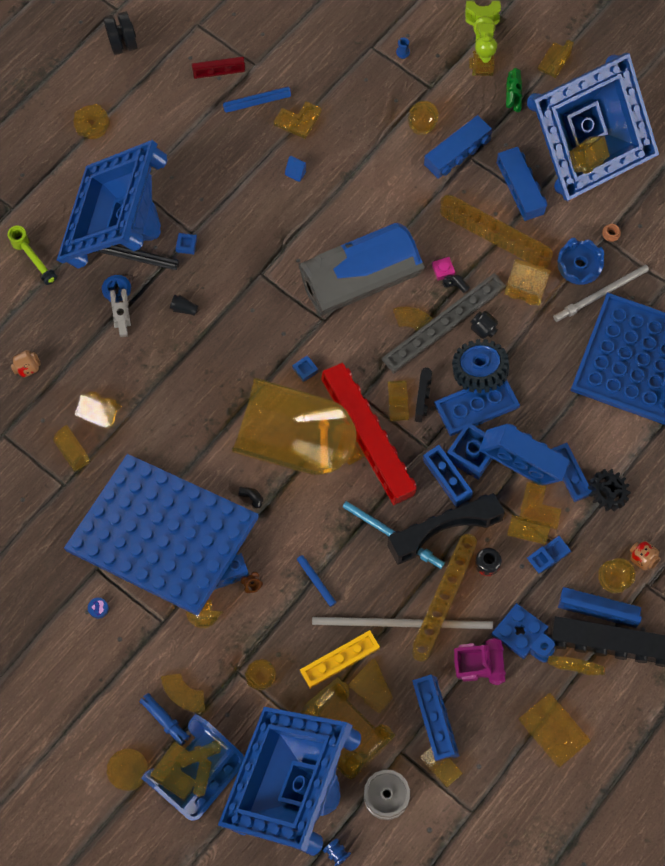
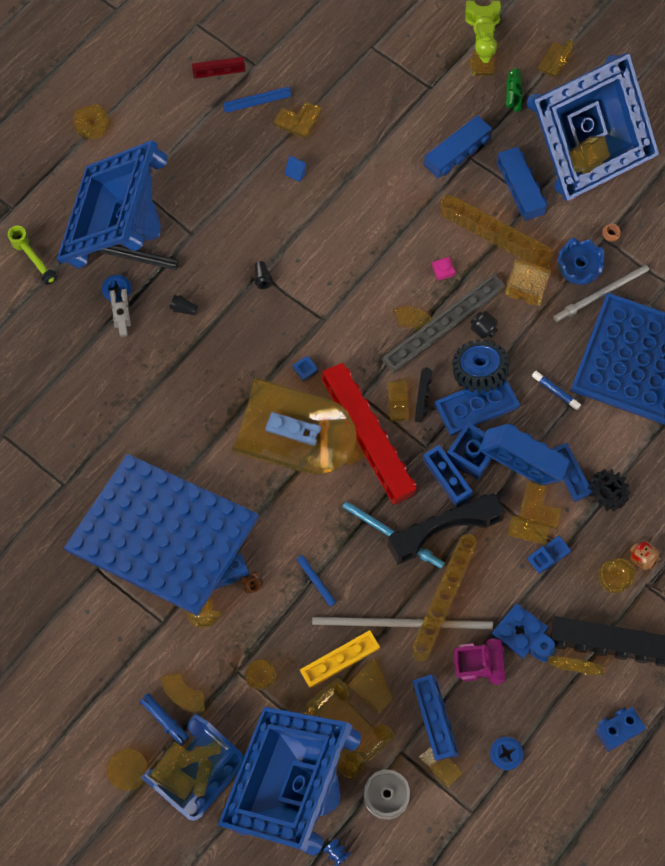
(25, 363): medium nougat head -> none
(70, 448): clear yellow brick -> none
(97, 409): clear yellow bracket -> none
(98, 608): blue tile -> none
(120, 33): black wheel -> none
(186, 243): blue plate -> none
(253, 494): black arm -> none
(262, 276): none -> black cone
(292, 428): none -> medium blue plate
(361, 268): piece -> none
(403, 48): blue pin -> none
(423, 117): clear yellow helmet -> none
(455, 280): black arm -> none
(488, 562): black head -> none
(509, 744): none -> blue gear
(554, 730): clear yellow plate -> none
(556, 390): none -> blue bar
(600, 607): blue fence -> none
(620, 728): none -> blue brick

